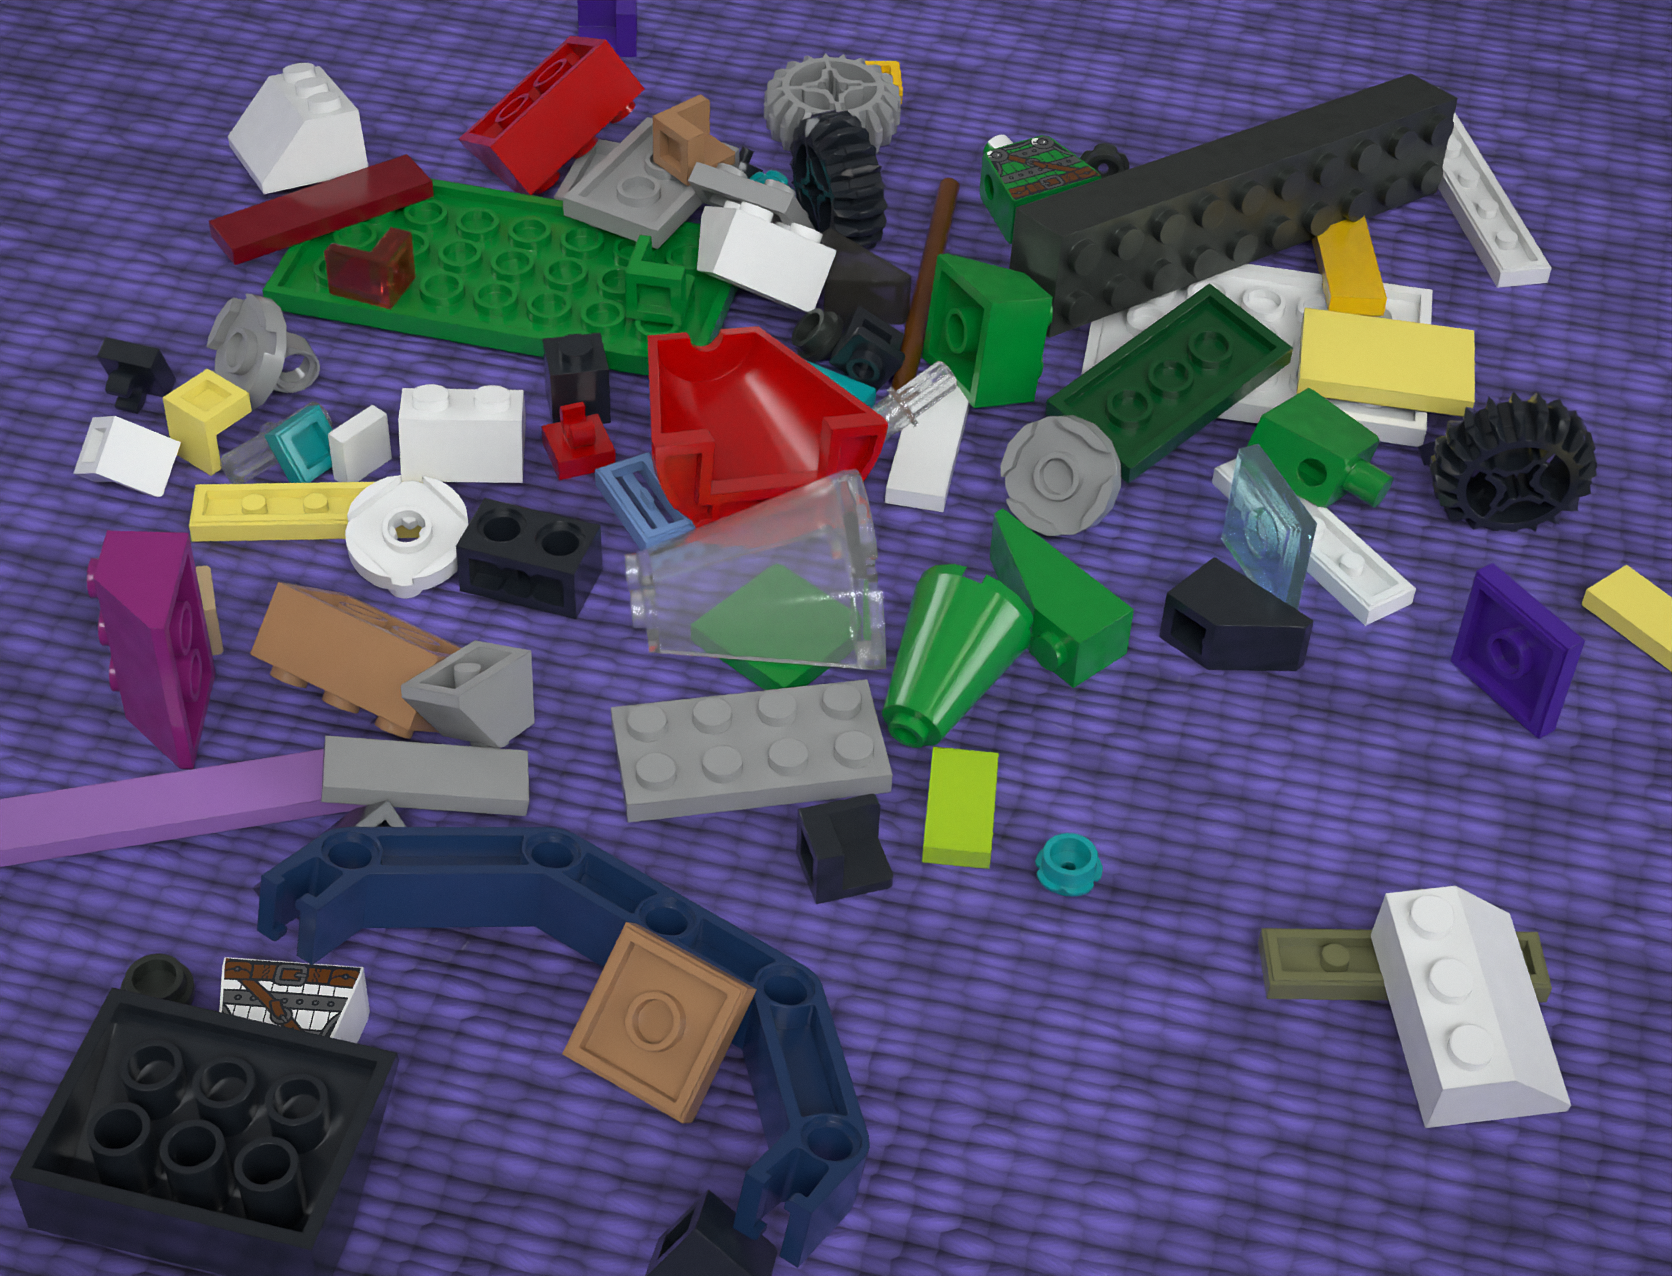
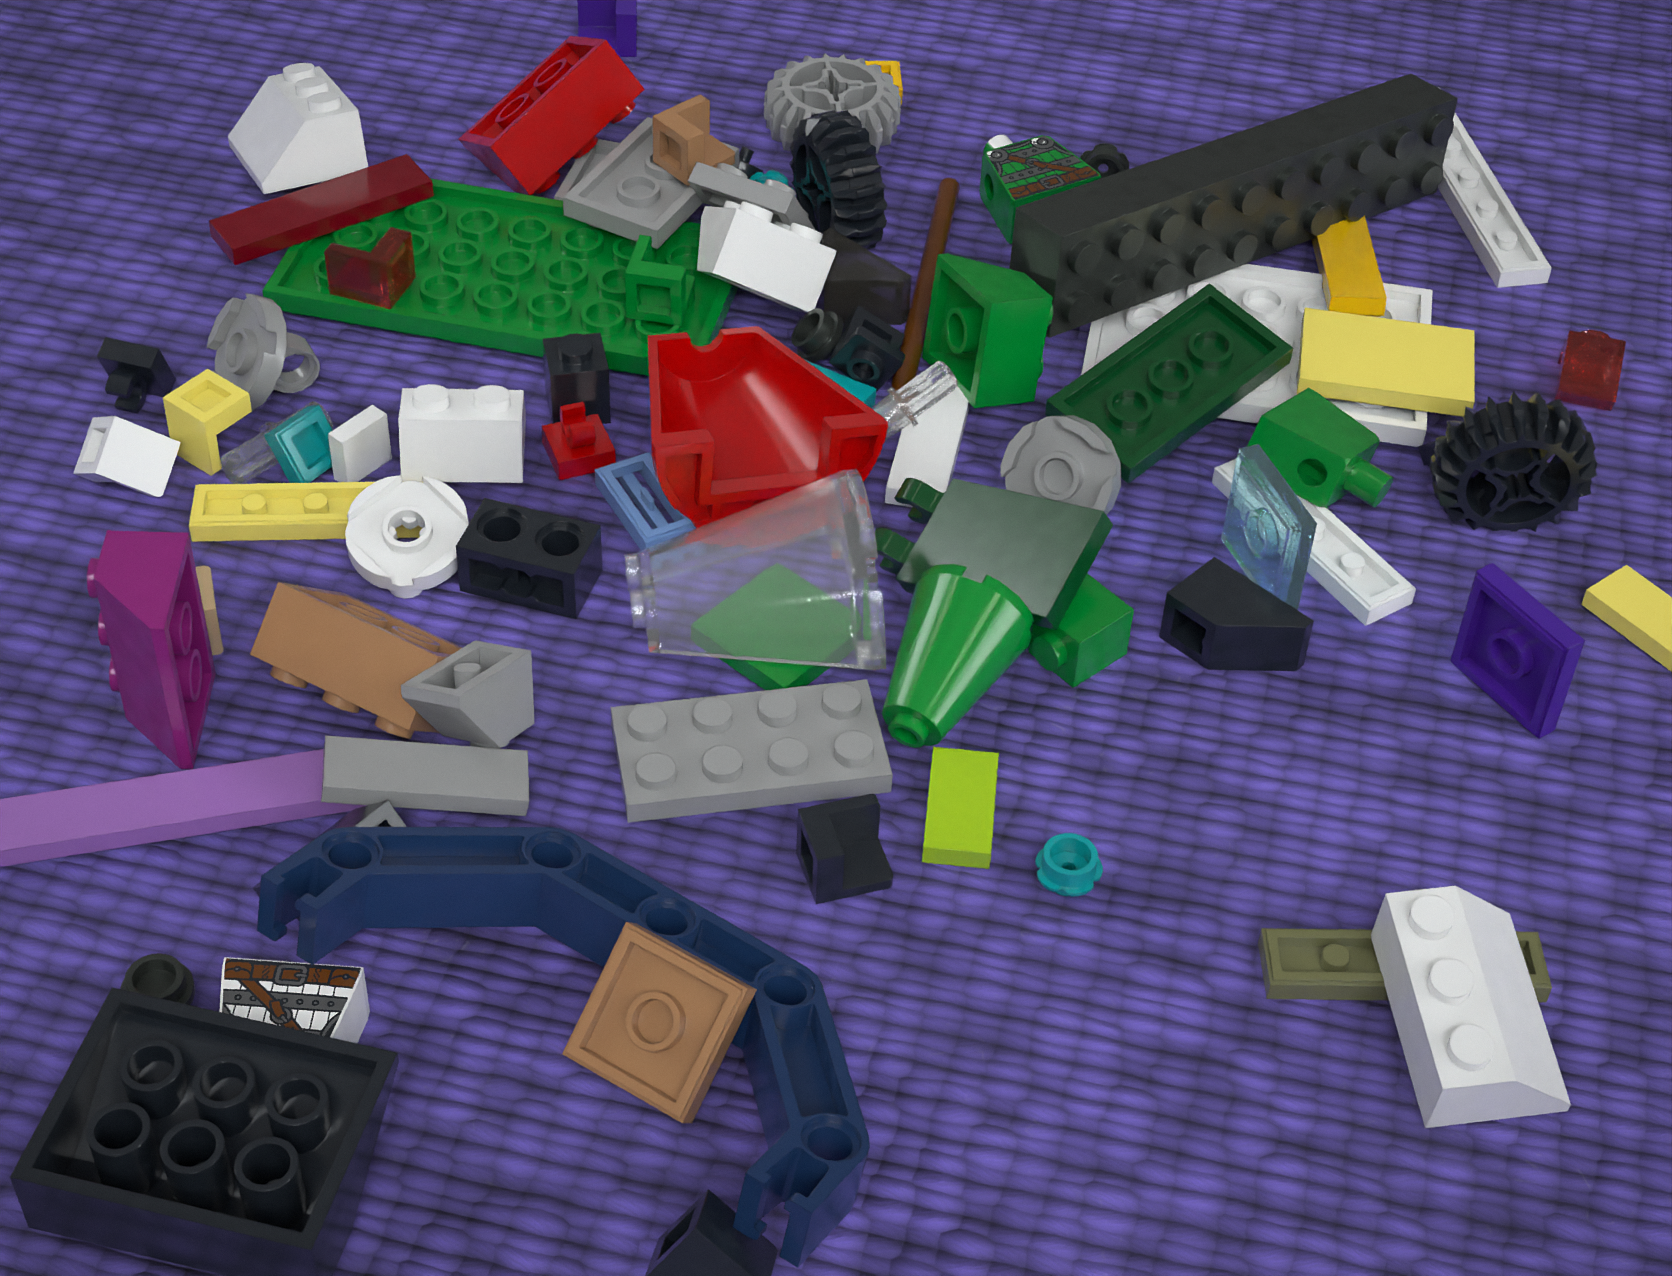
(1018, 538): none -> tile
(1590, 369): none -> clear red bracket

